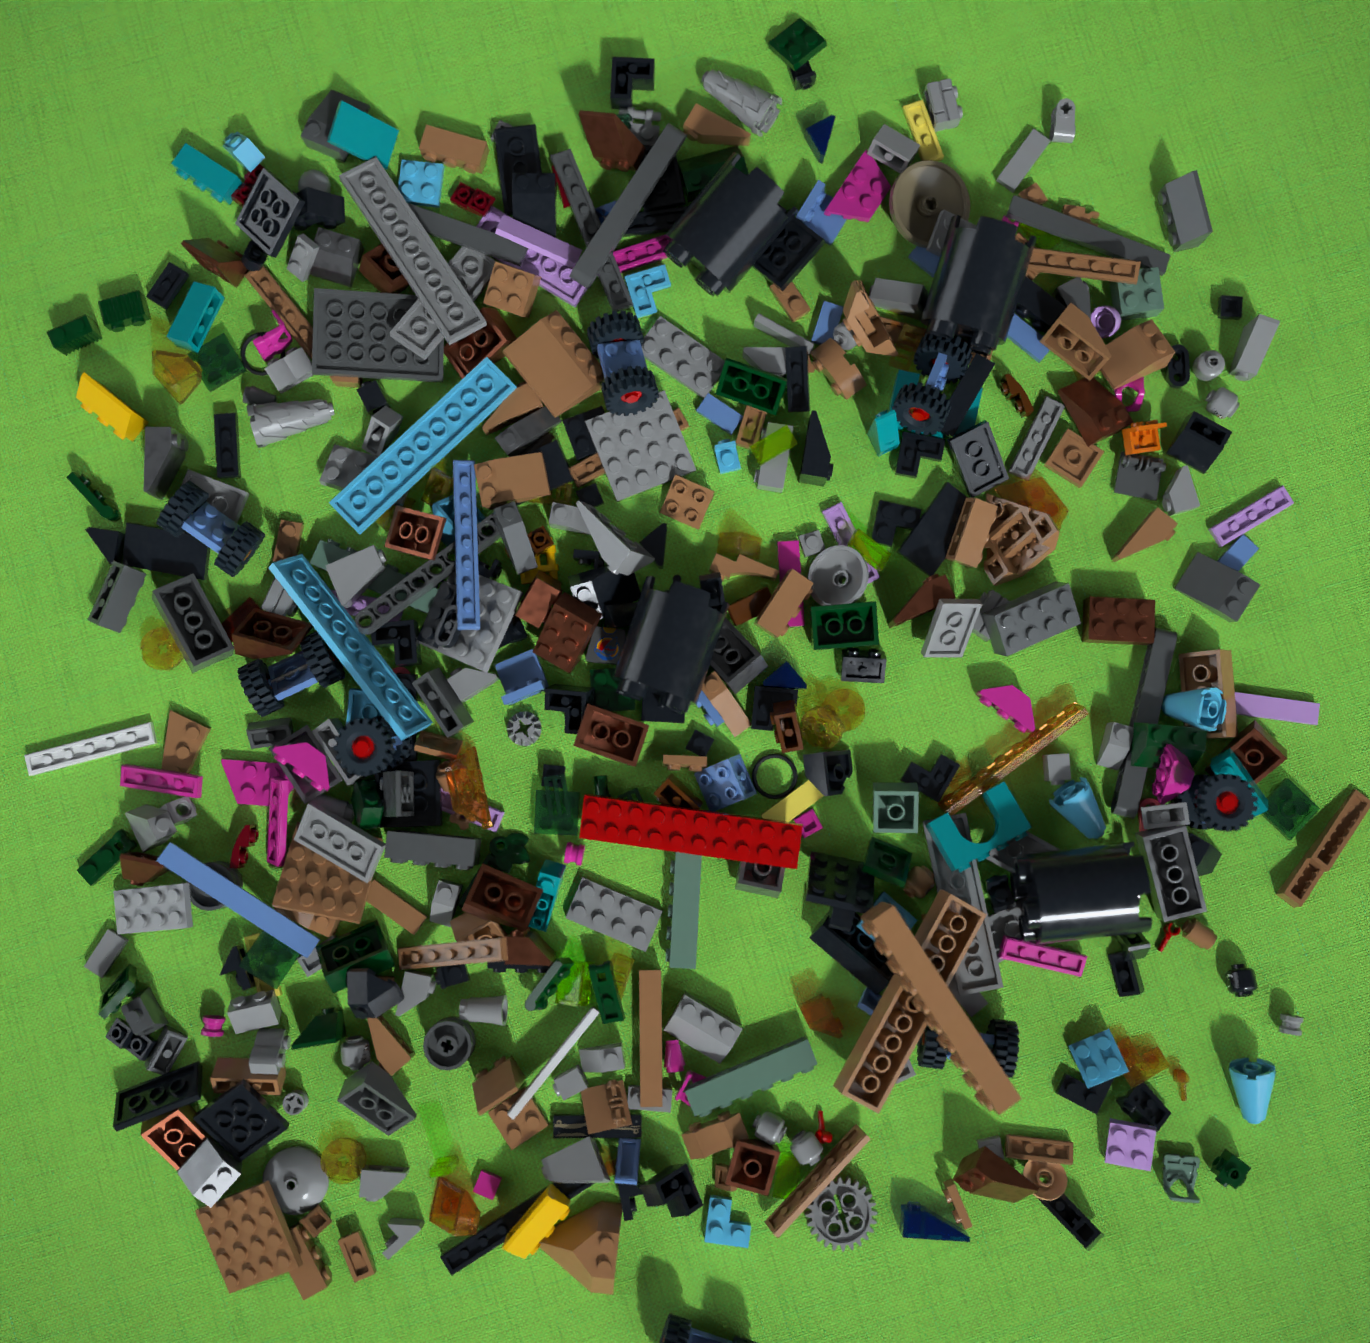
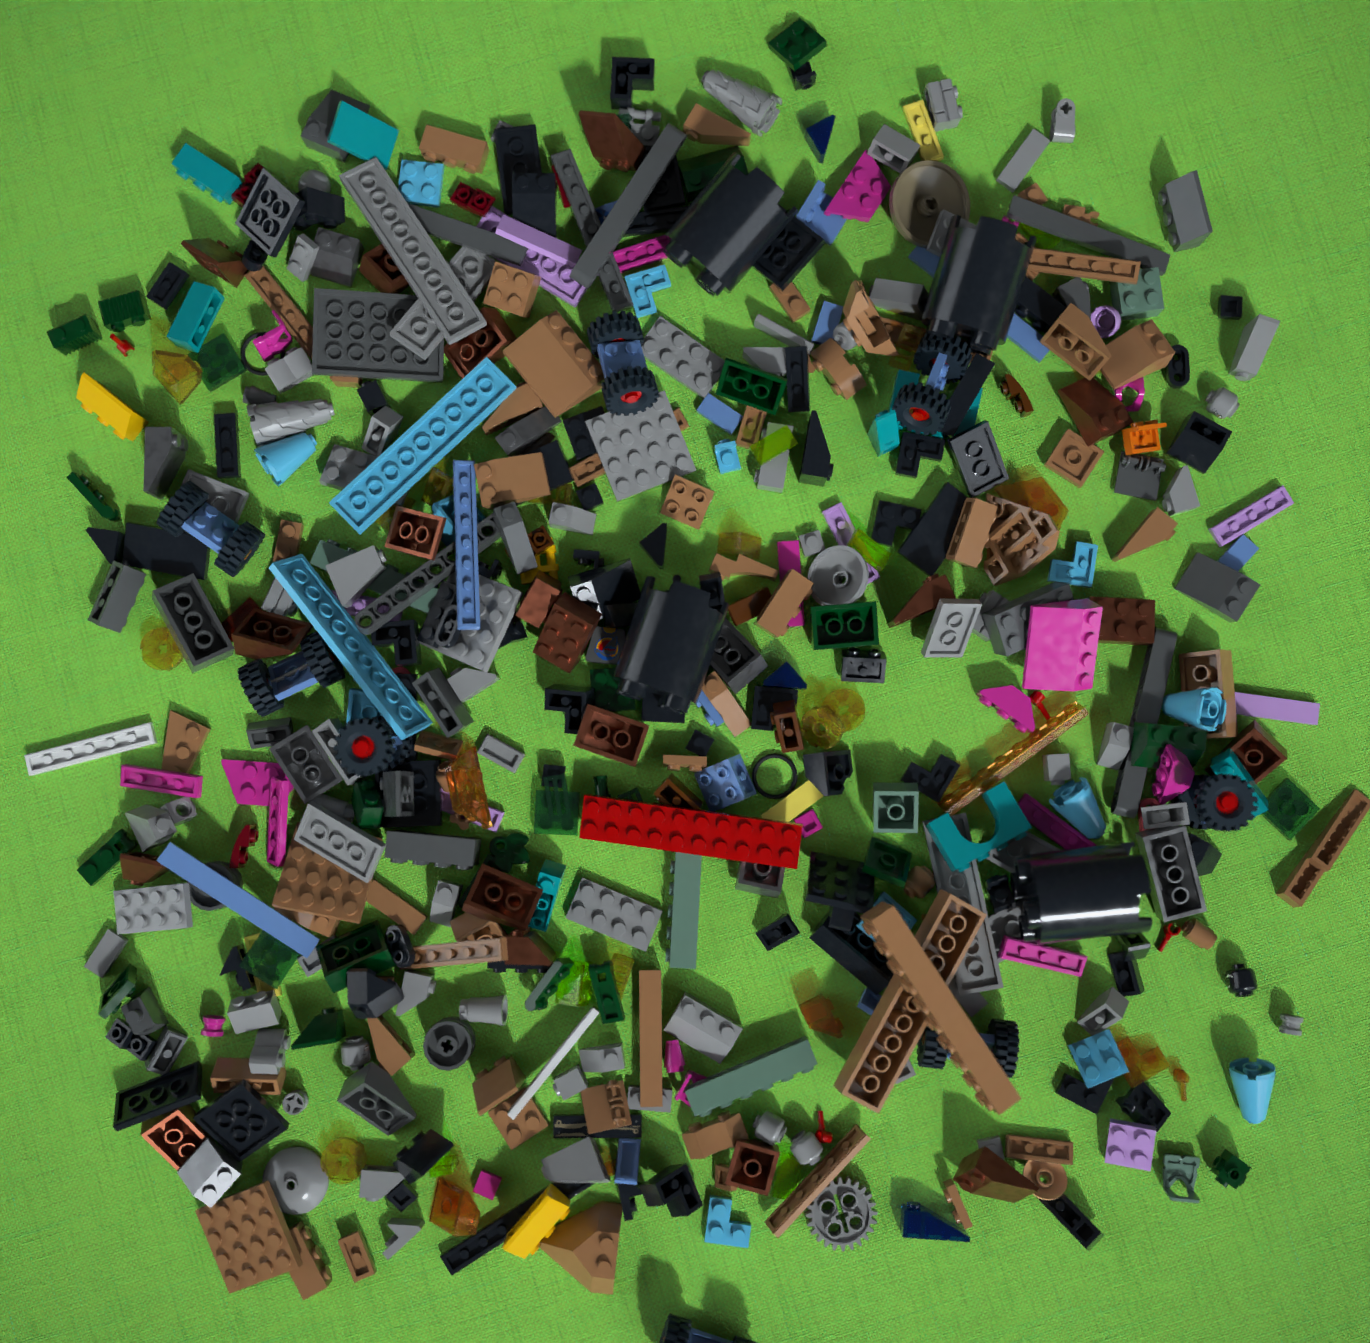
(122, 345): none -> red hand
(243, 151): medium azure slope -> none
(285, 455): none -> medium azure cone
(306, 762): dark pink slope -> none
(316, 1221): medium nougat tile -> none
(400, 946): none -> black plate
(402, 1195): none -> black plate
(422, 1155): none -> black slope
(451, 975): black bracket -> none
(501, 753): none -> light grey tile
(521, 677): medium blue bracket -> none
(533, 732): light grey gear -> none
(574, 853): dark pink wheel -> none
(615, 549): light grey wedge -> none
(777, 932): none -> black slope
(1036, 438): light grey tile -> none
(1036, 699): none -> red hand
(1052, 825): none -> dark pink tile
(1062, 645): none -> dark pink slope
(1080, 570): none -> medium azure plate
(1104, 1011): none -> light grey slope
(1208, 365): light grey head -> none

